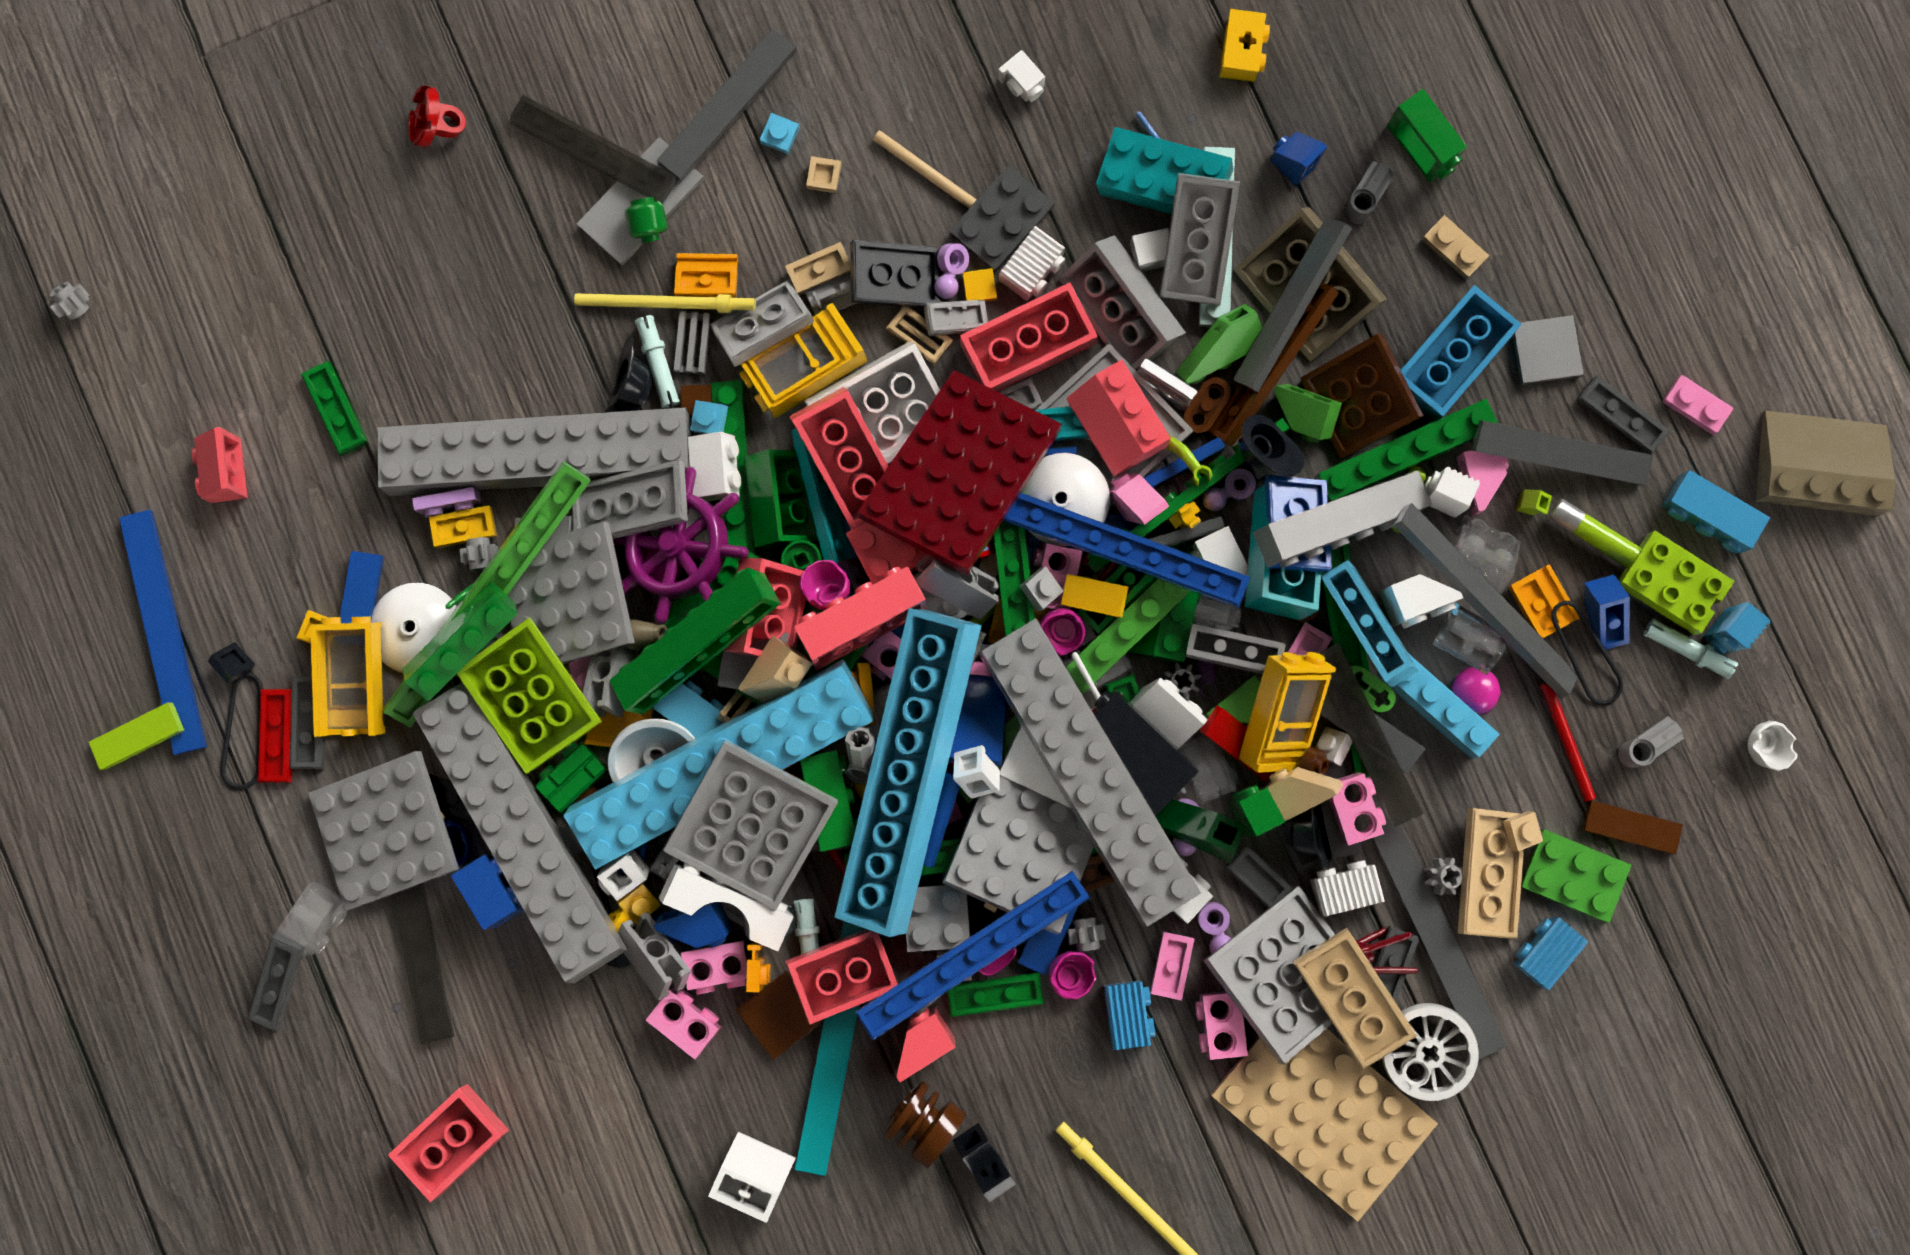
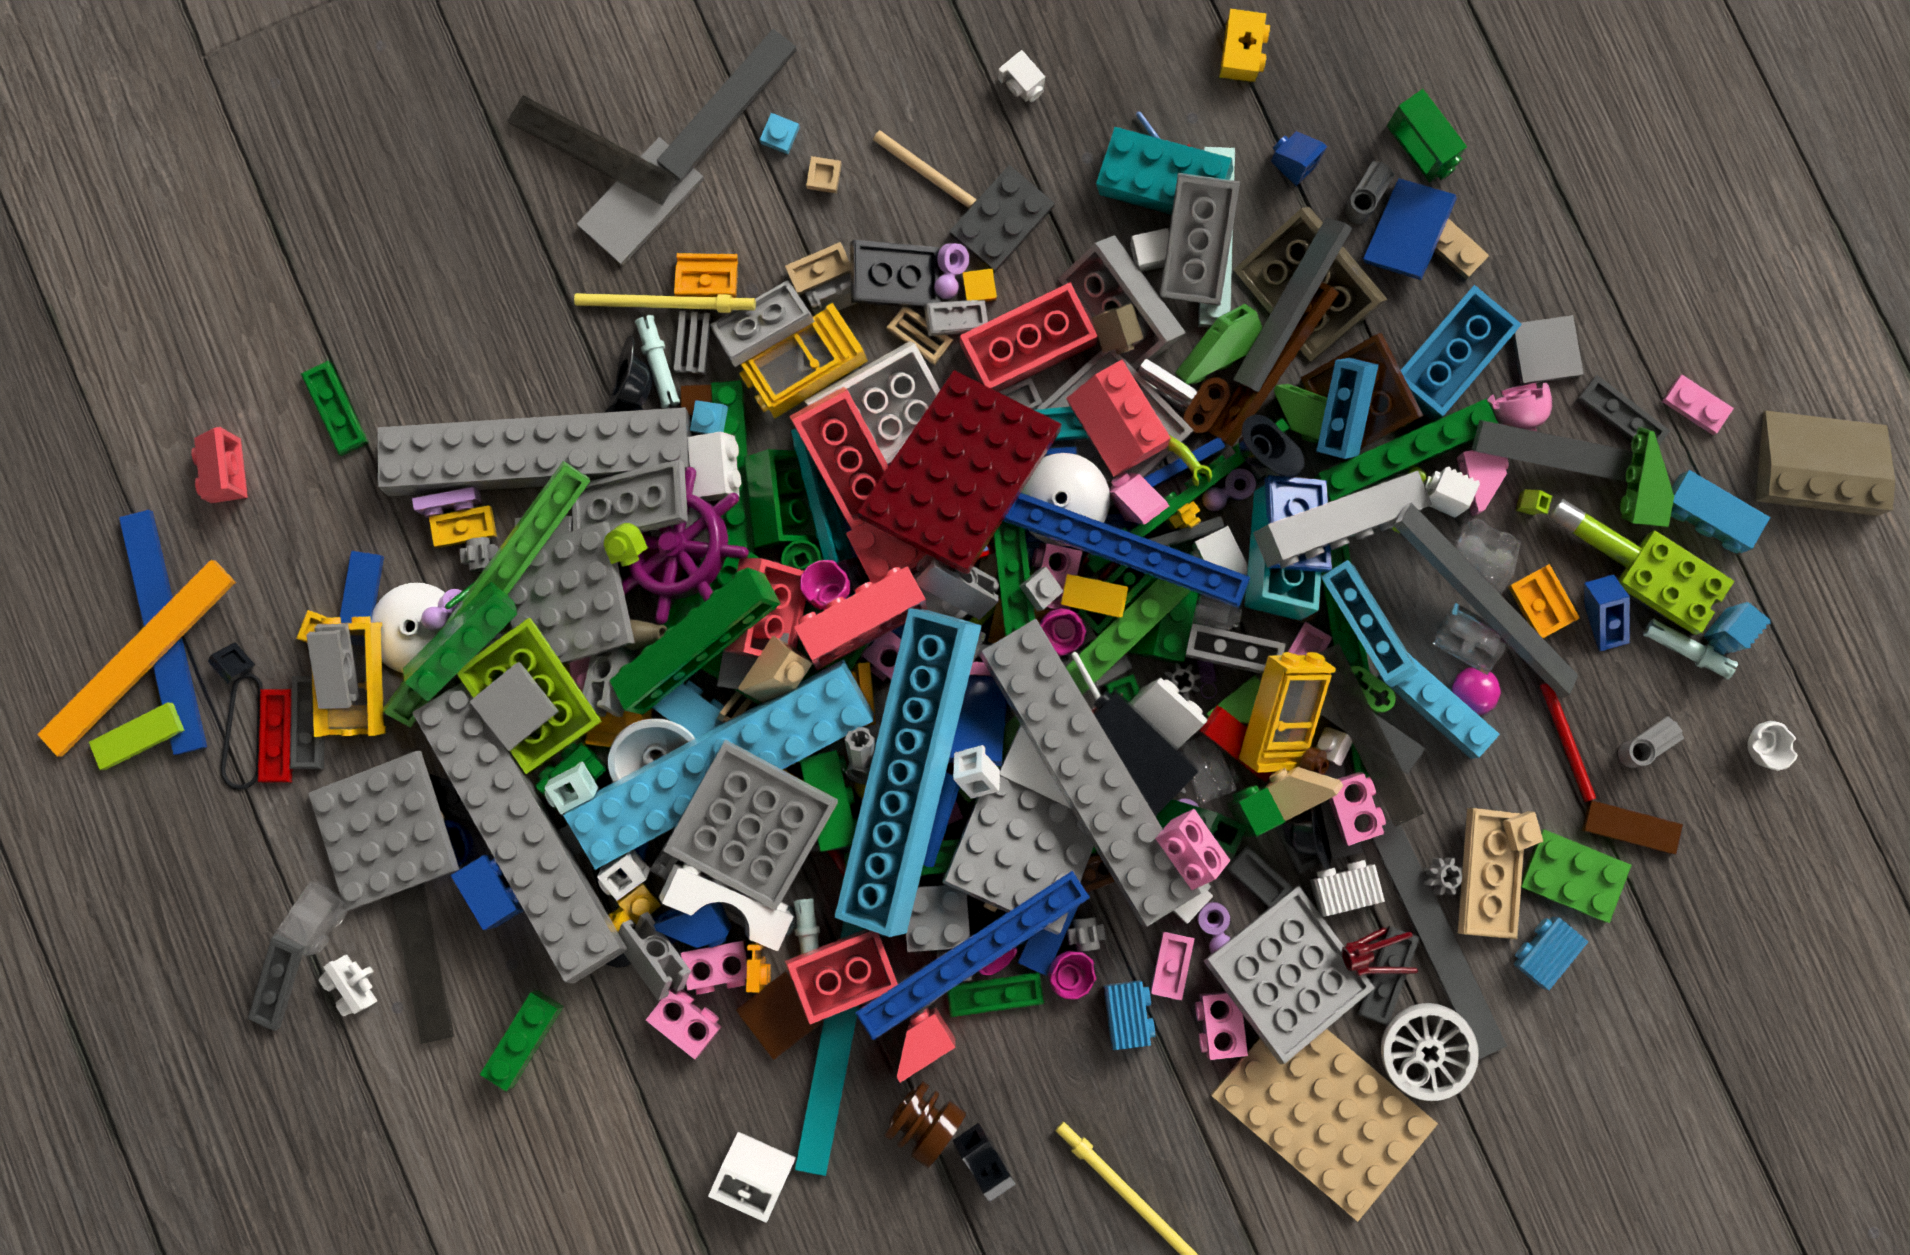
(69, 300): light grey gear -> none
(136, 658): none -> light orange tile
(333, 666): none -> light grey piece
(351, 984): none -> white hips
(428, 118): red tile -> none
(435, 617): none -> lavender plate
(448, 1142): coral brick -> none
(514, 706): none -> light grey tile
(521, 1040): none -> green brick
(564, 799): none -> light aqua brick
(624, 544): none -> lime plate
(646, 219): green head -> none
(1032, 264): white brick -> none
(1118, 329): none -> dark tan brick
(1192, 849): none -> bright pink brick
(1347, 408): none -> dark azure brick
(1354, 998): tan tile -> none
(1410, 229): none -> blue tile
(1415, 597): white slope -> none
(1523, 406): none -> bright pink cylinder
(1573, 661): black piece -> none
(1648, 490): none -> bright green slope

